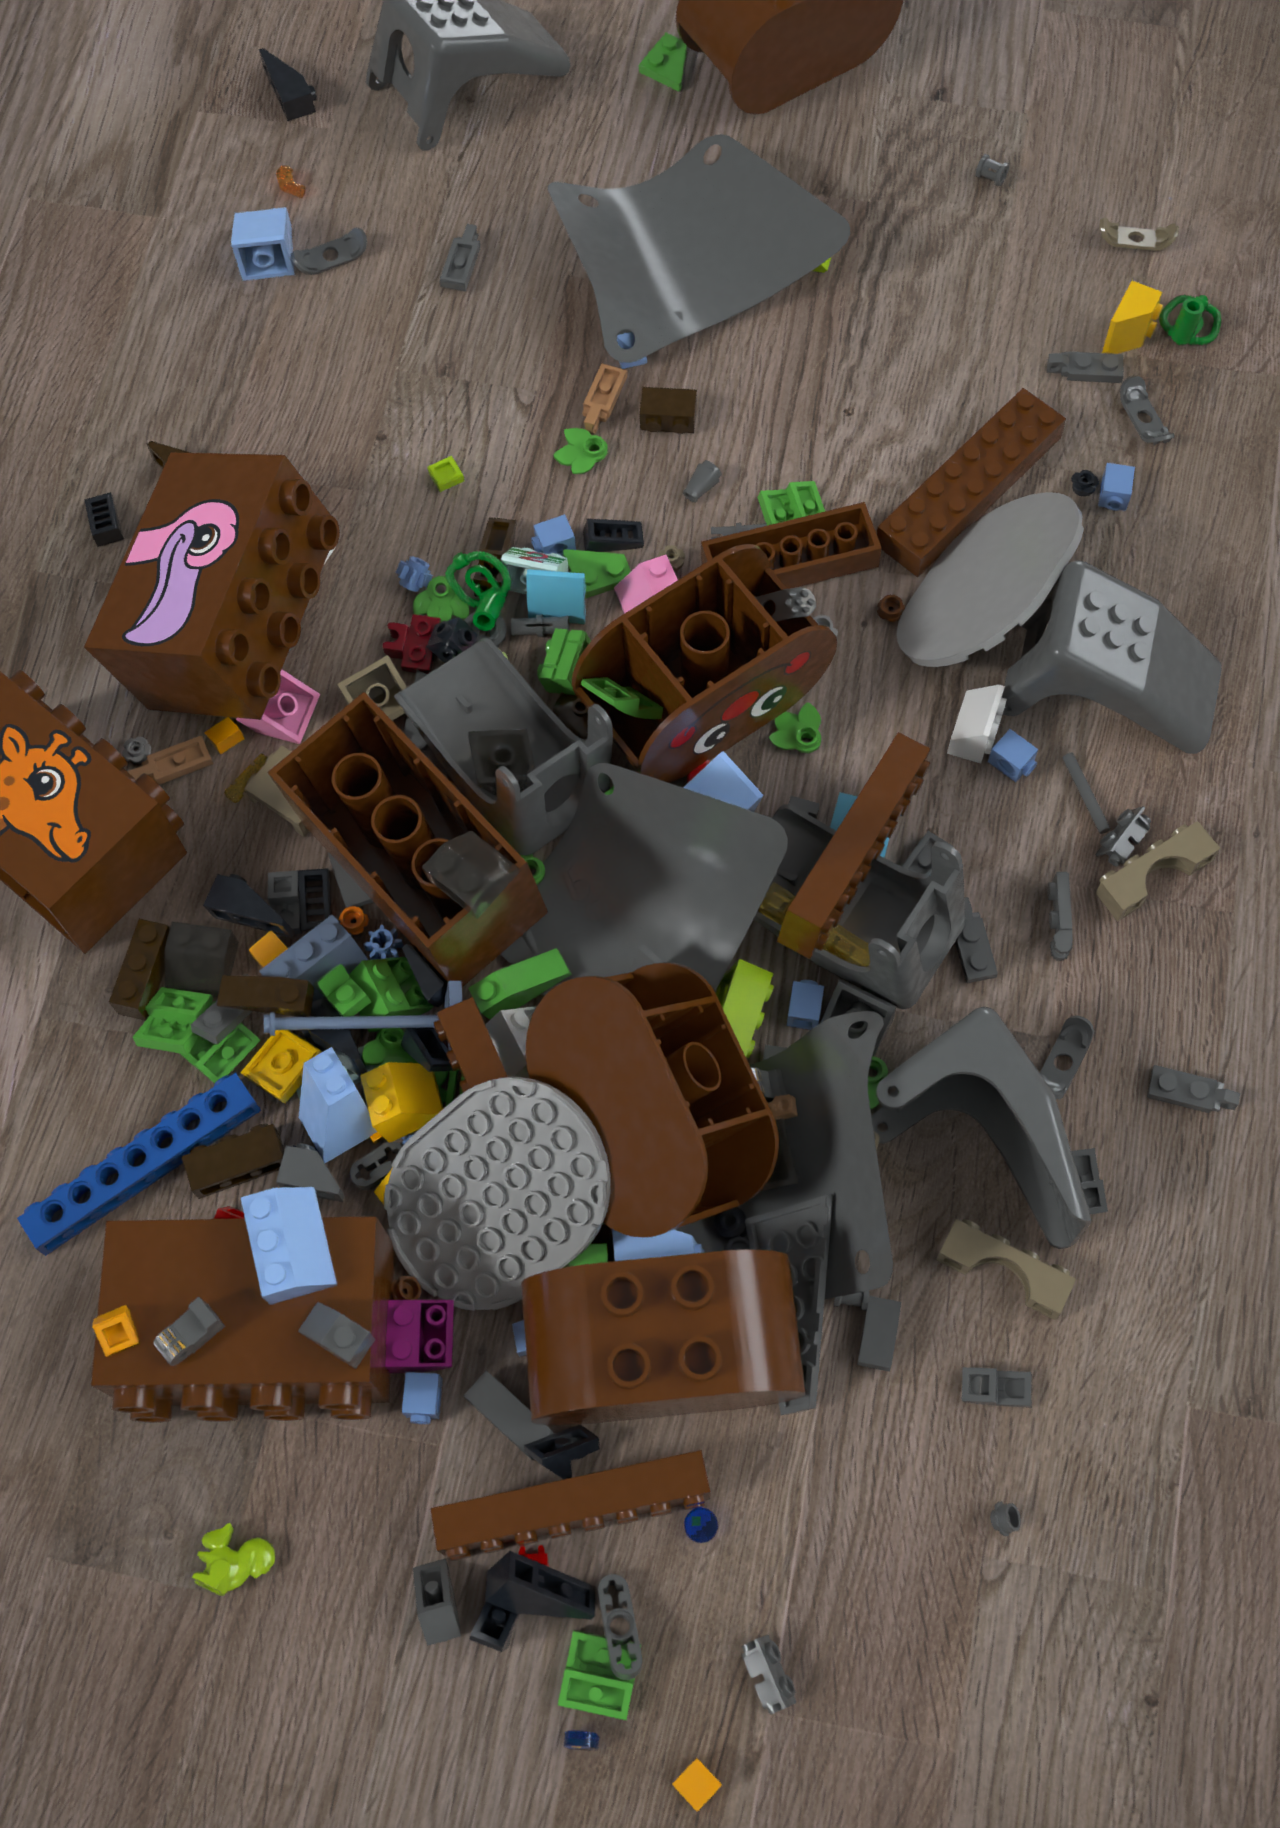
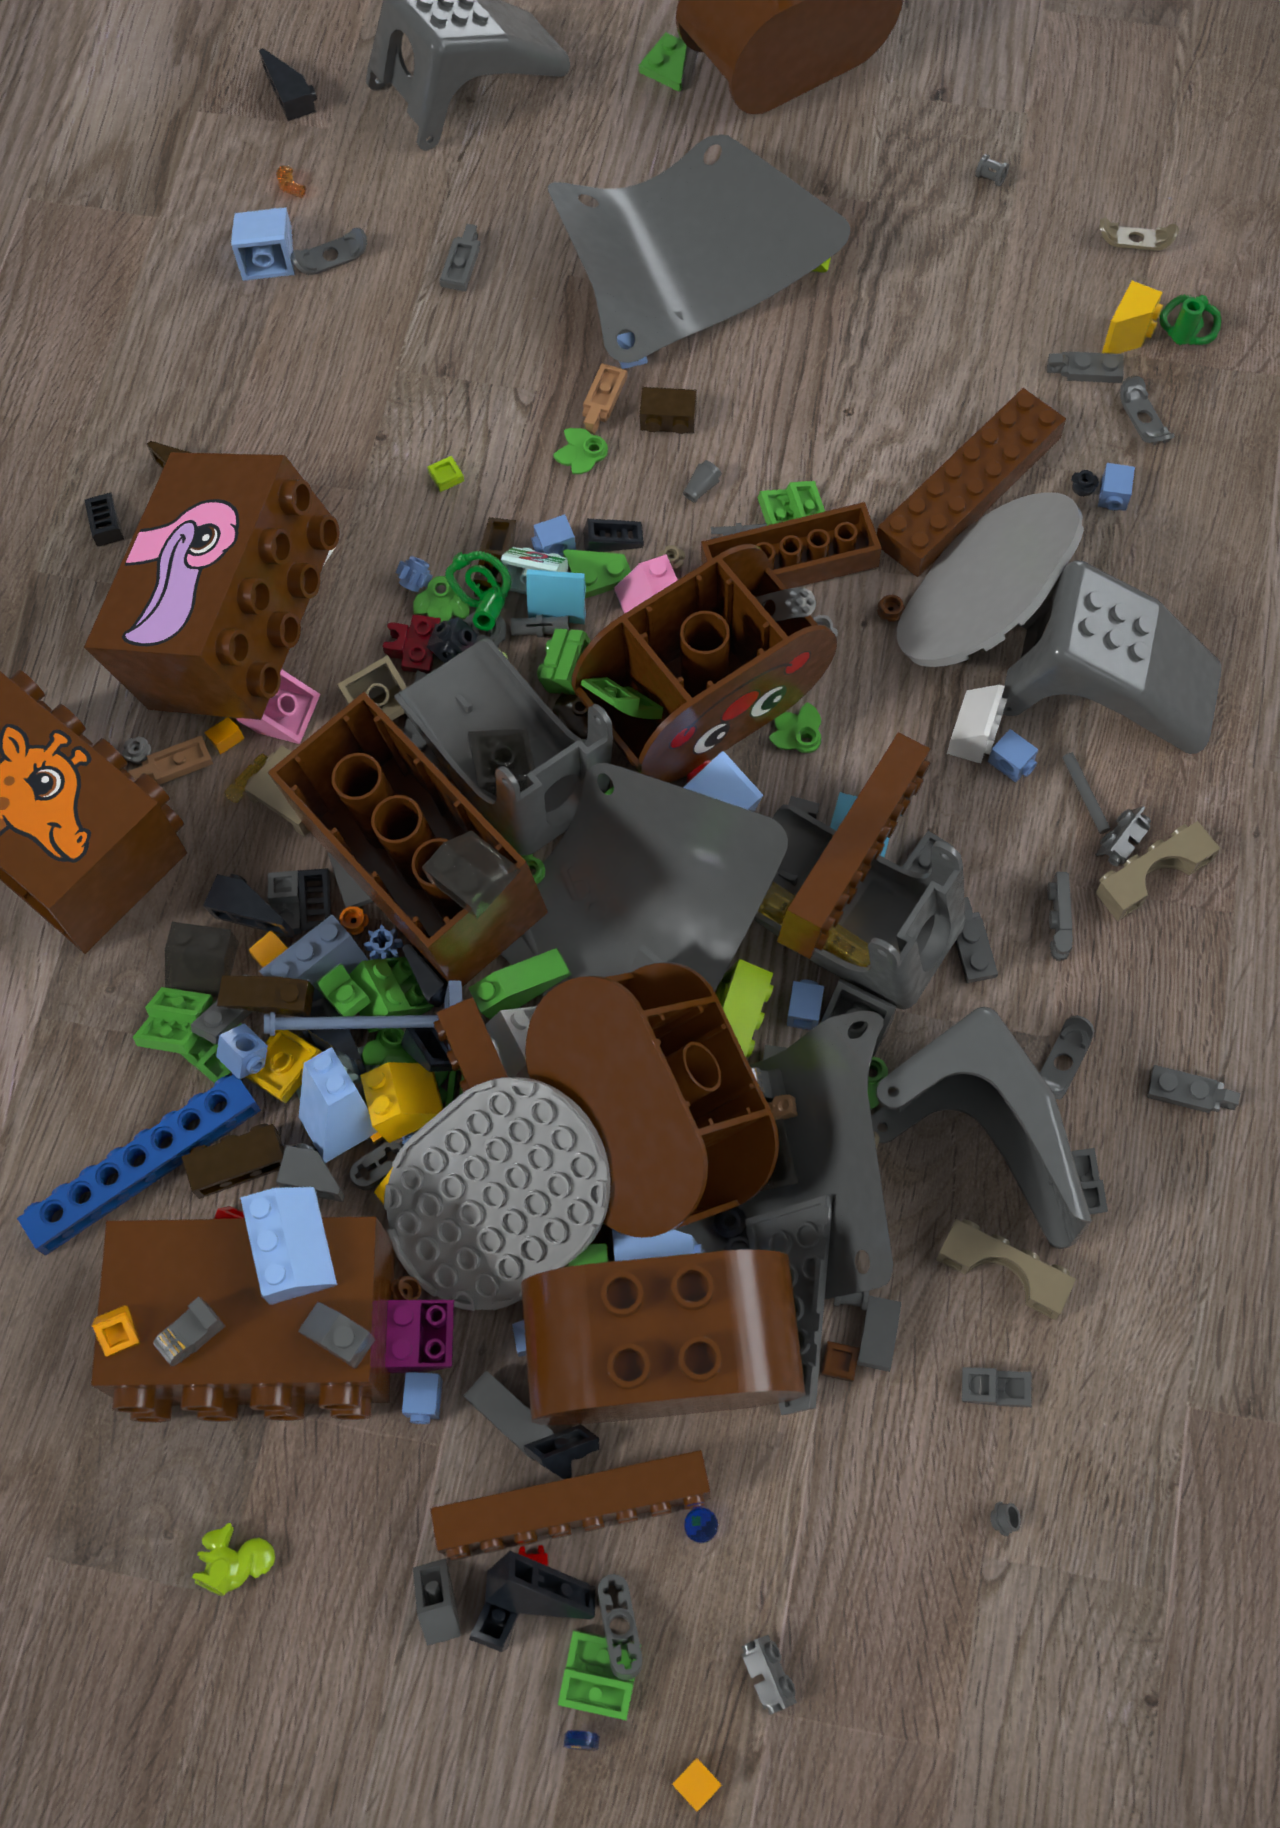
(141, 970): dark brown brick -> none
(241, 1051): none -> medium blue brick
(840, 1361): none -> reddish brown tile

